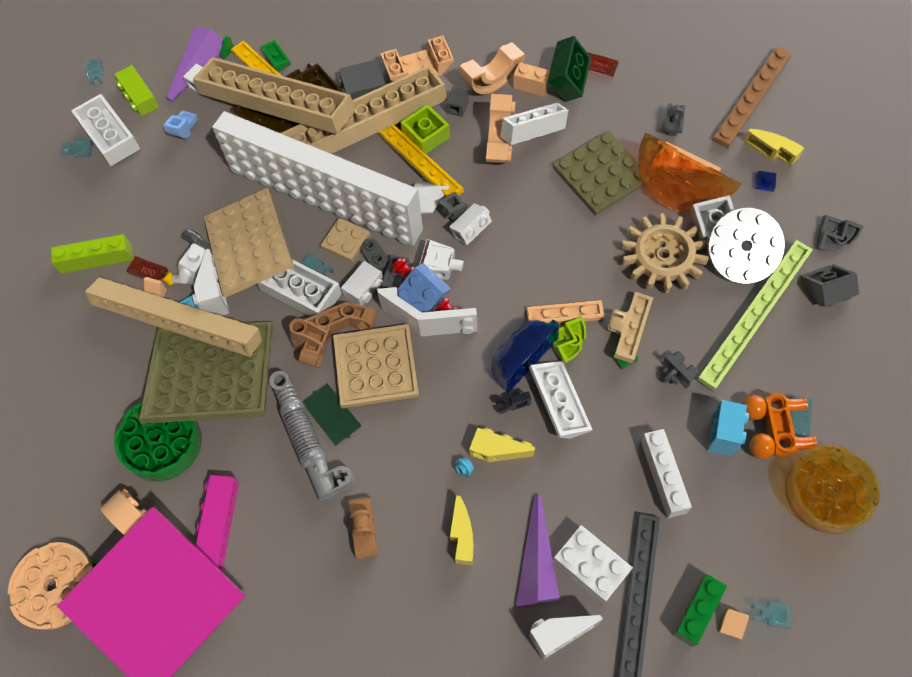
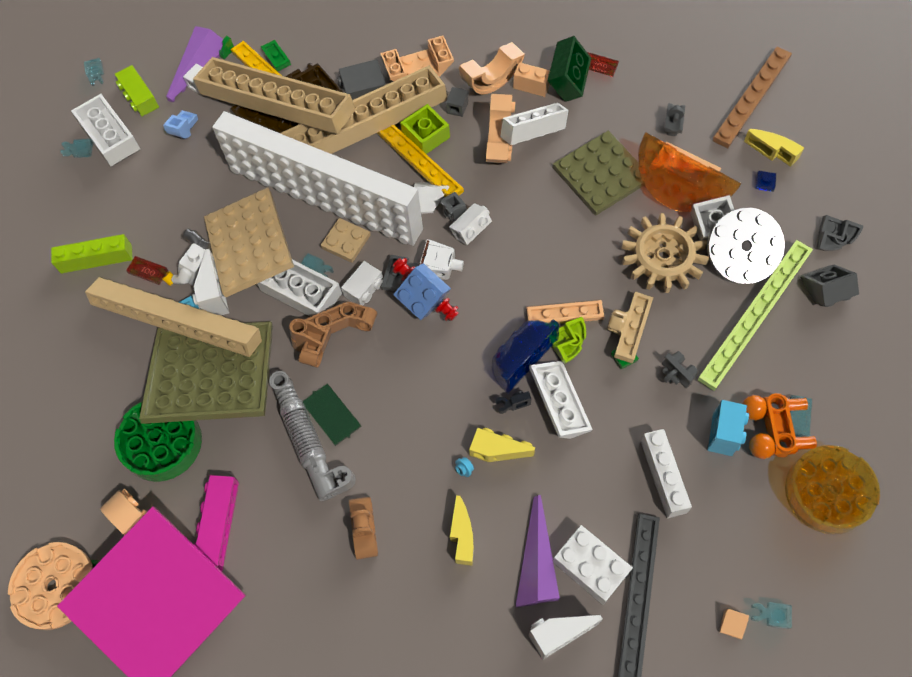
(154, 287): light nougat slope -> none
(374, 253): dark grey plate -> none
(375, 366): tan plate -> none
(427, 322): white windscreen -> none
(700, 610): green brick -> none

